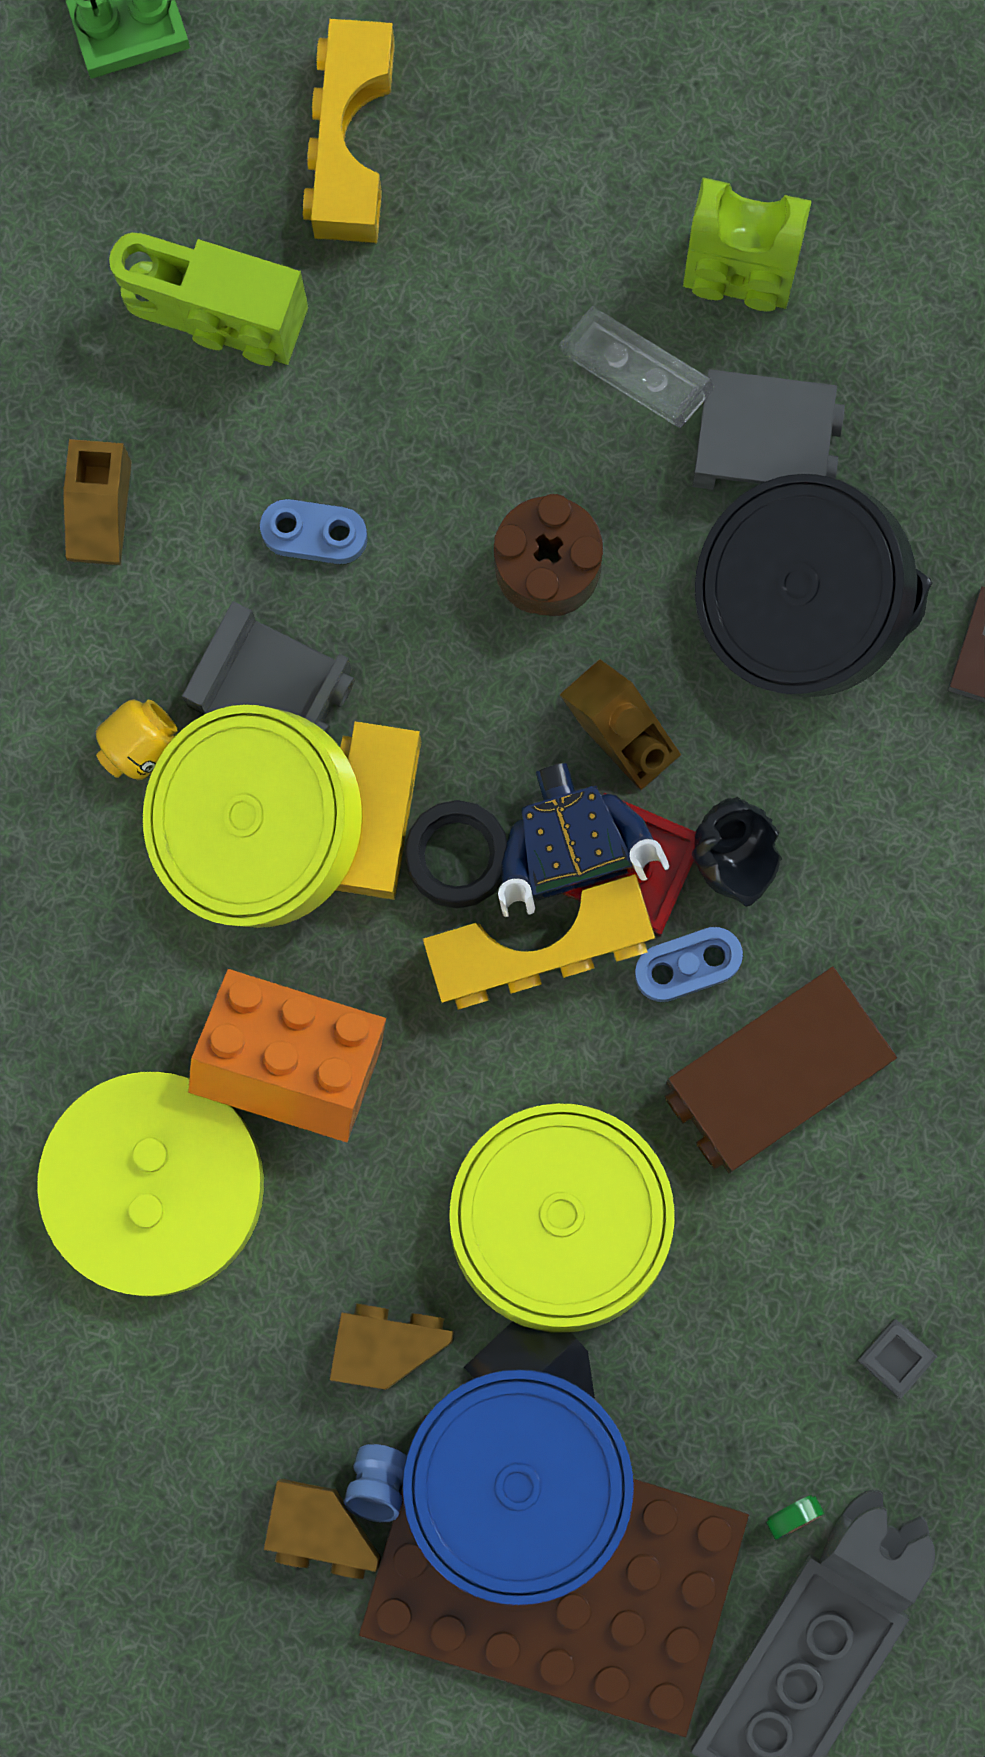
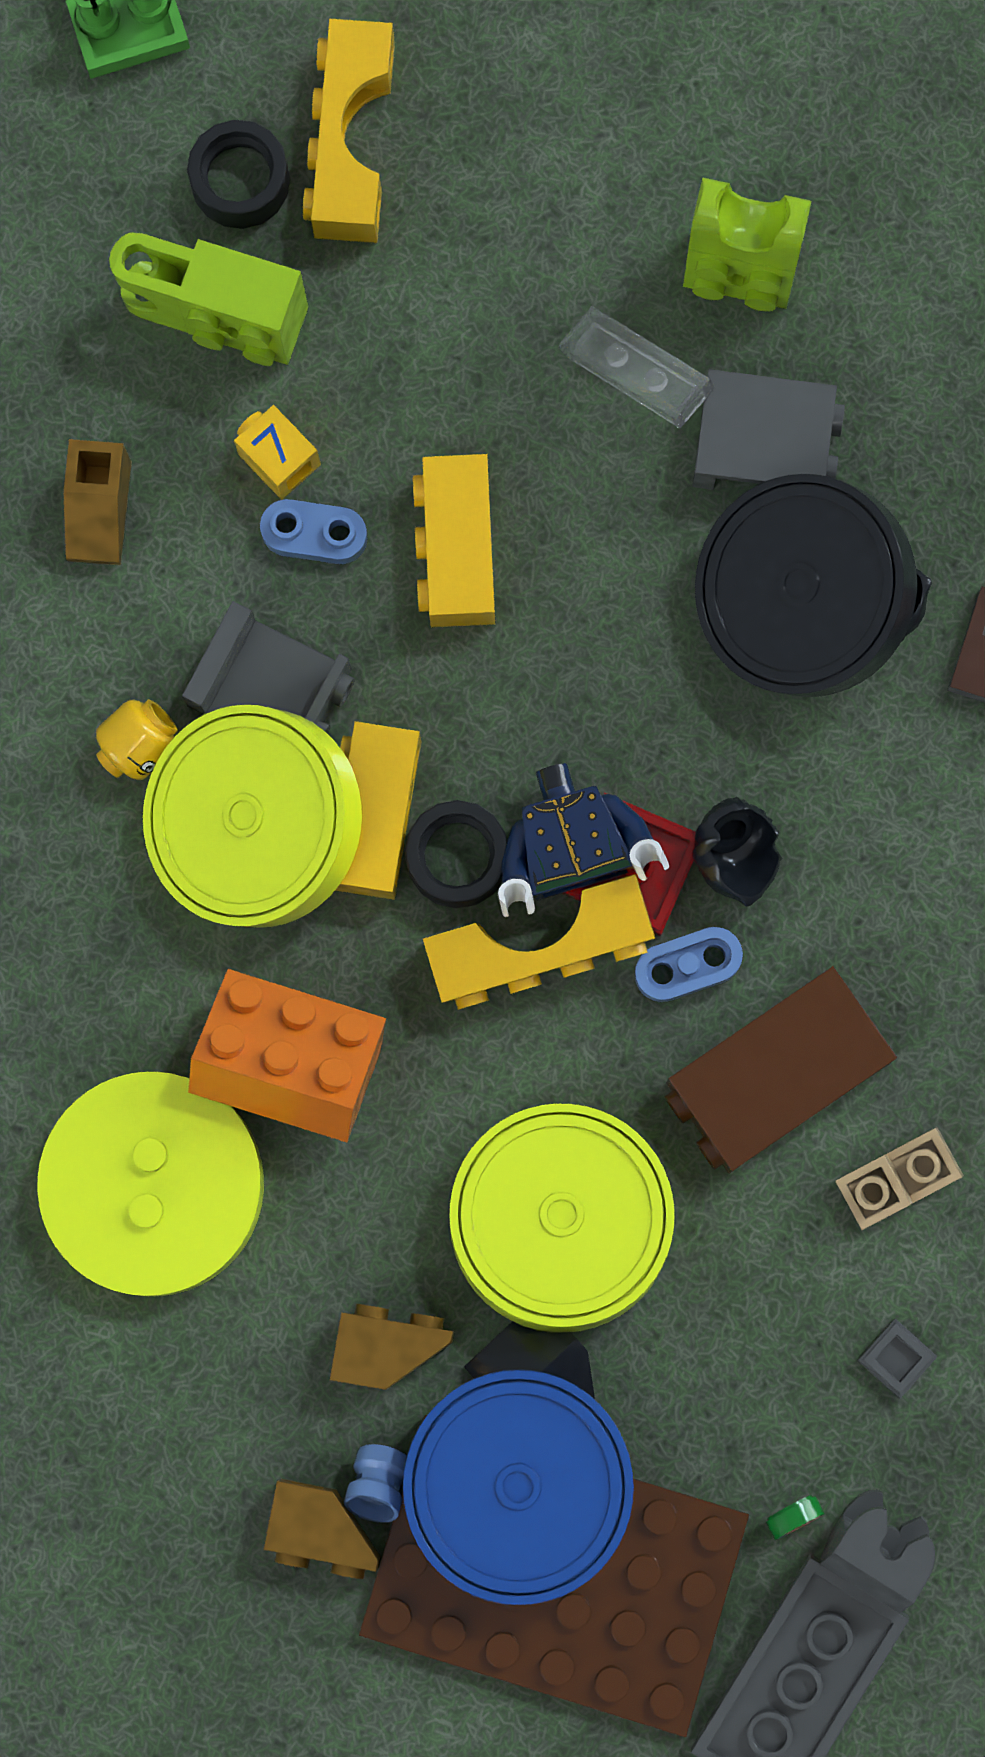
(228, 136): none -> black tyre
(276, 451): none -> yellow brick
(455, 540): none -> yellow brick
(552, 526): reddish brown brick -> none
(620, 723): pearl gold slope -> none
(899, 1178): none -> tan slope

